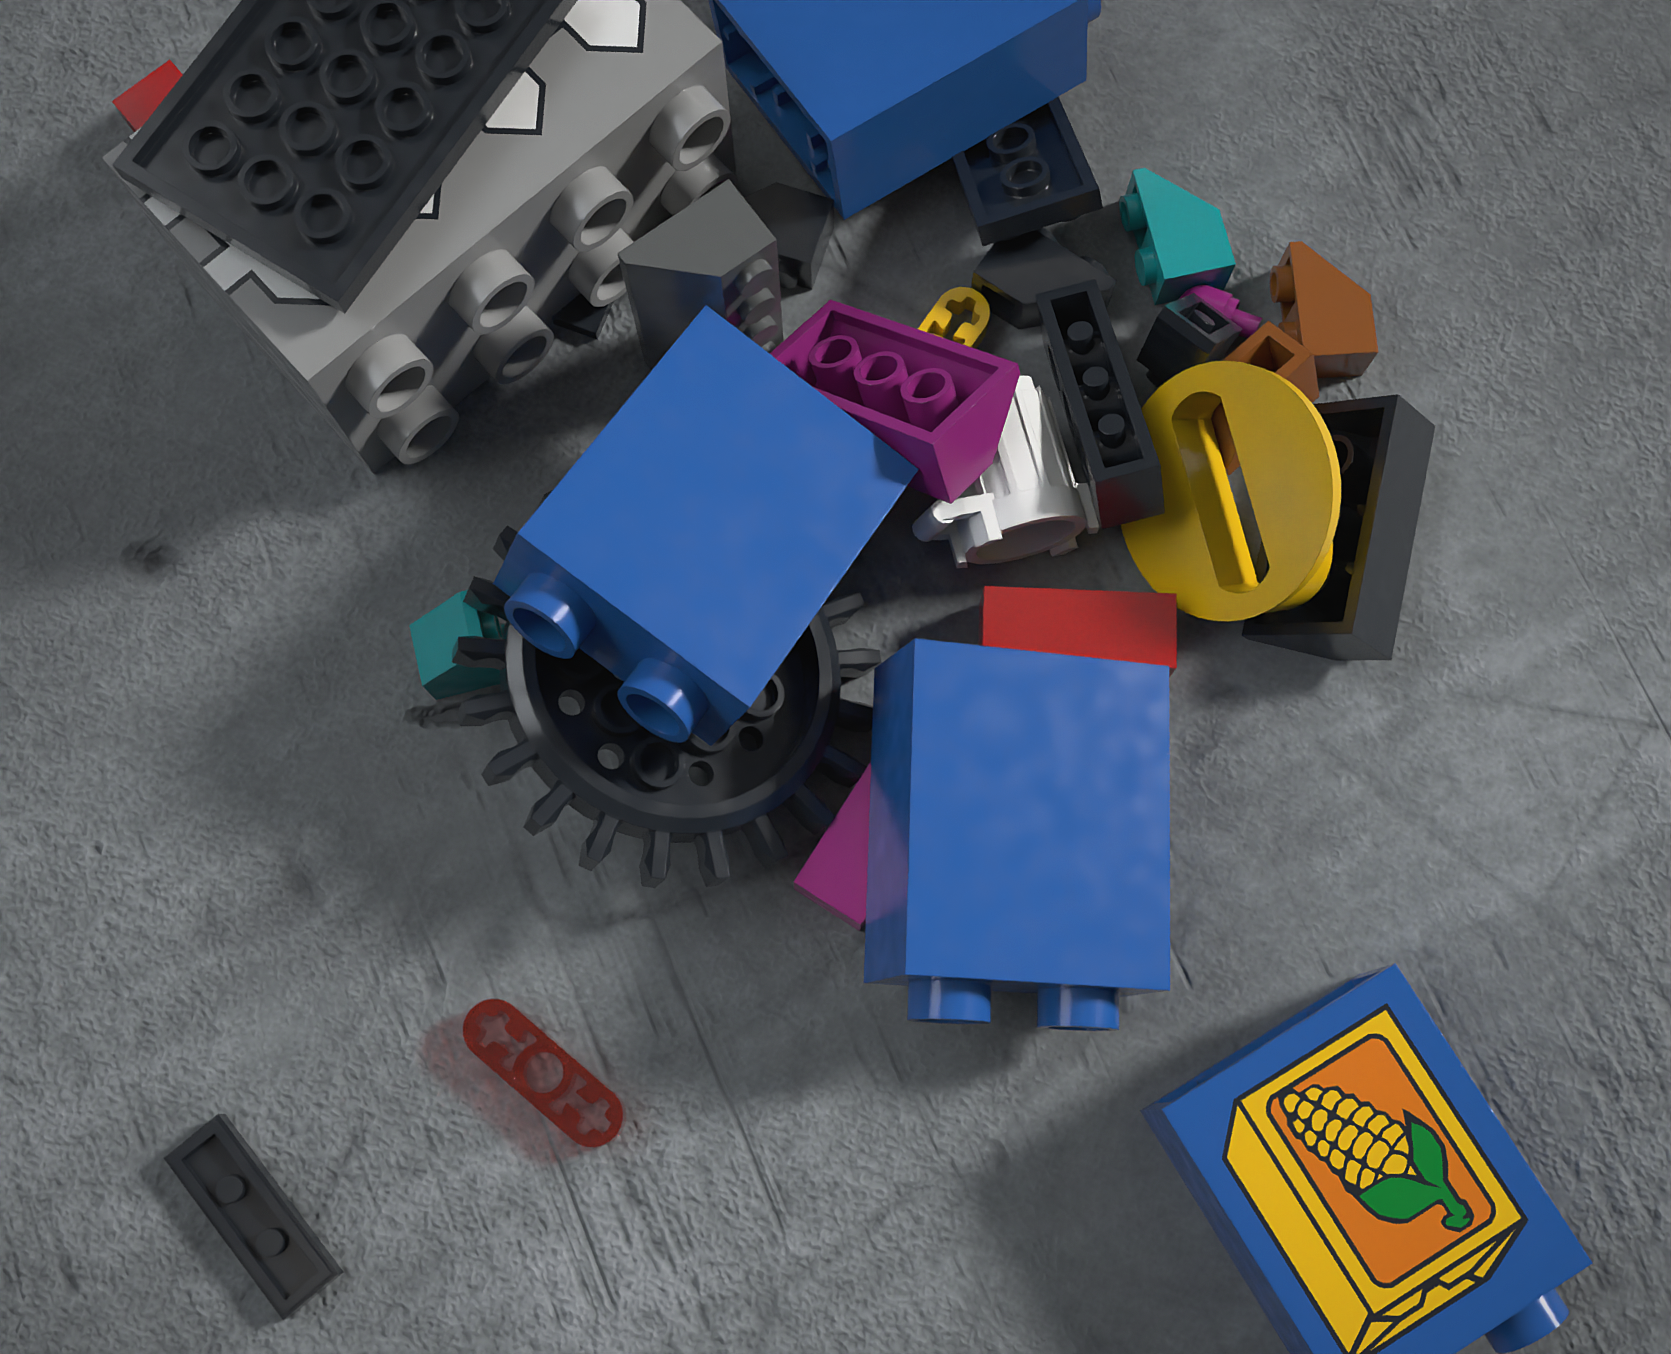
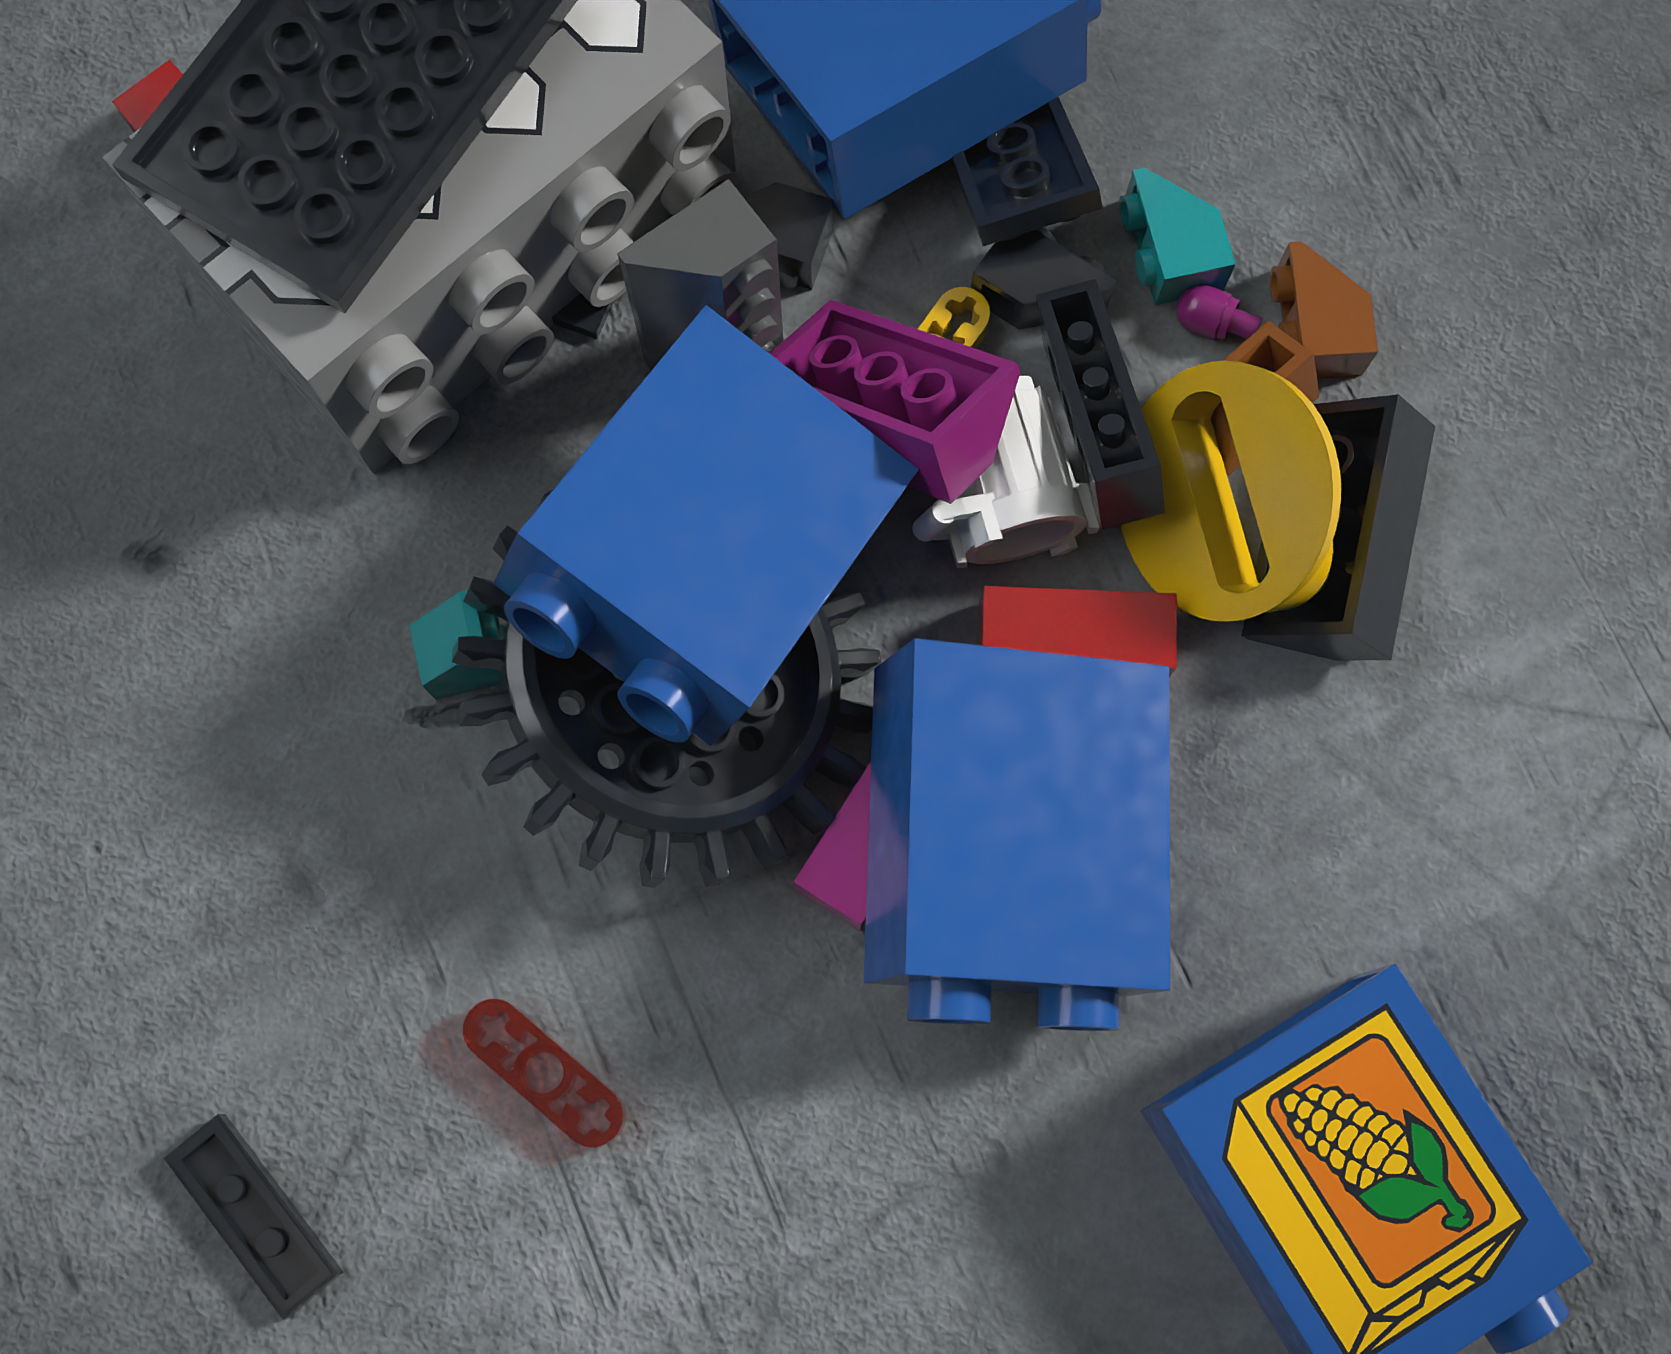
(1185, 336): black slope -> none

